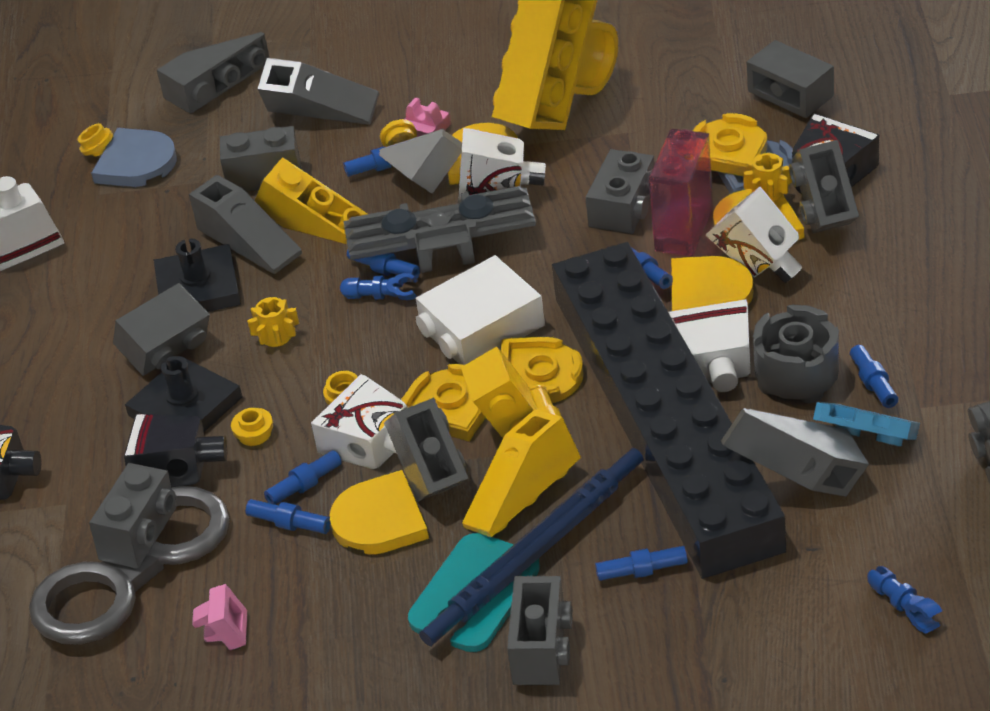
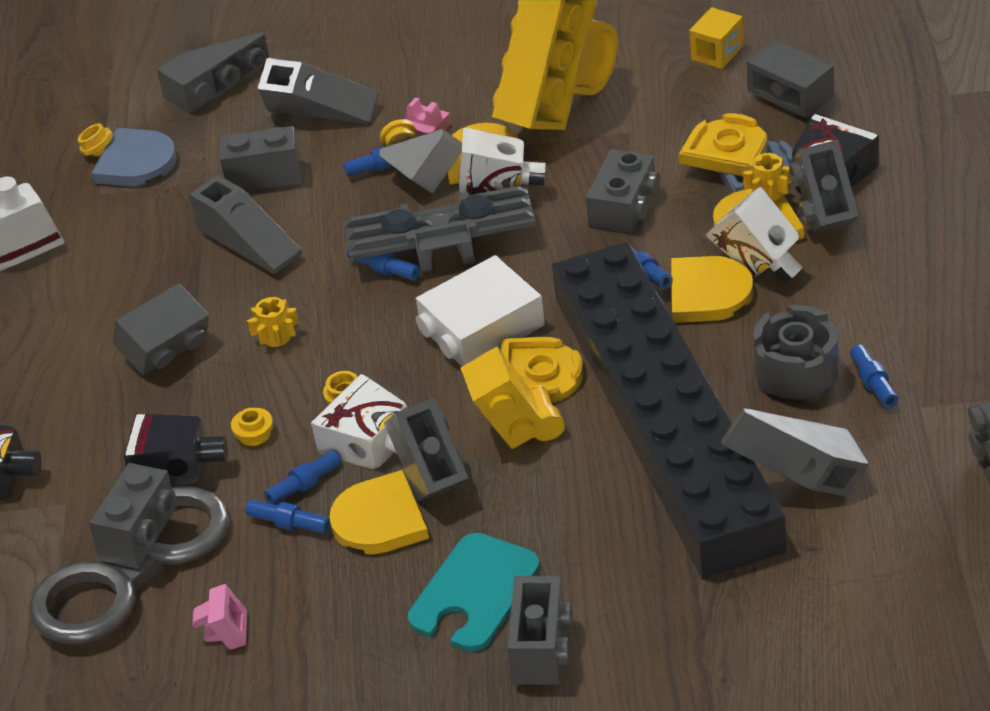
(186, 391): black tile -> none
(203, 273): black tile -> none
(304, 203): yellow slope -> none
(378, 287): blue piece -> none
(451, 396): yellow tile -> none
(524, 466): yellow slope -> none
(531, 547): dark blue axle -> none
(641, 563): blue bar -> none
(681, 192): clear pink window -> none
(716, 38): none -> yellow brick
(717, 340): white torso -> none
(888, 428): dark azure wing -> none
(904, 598): blue piece -> none

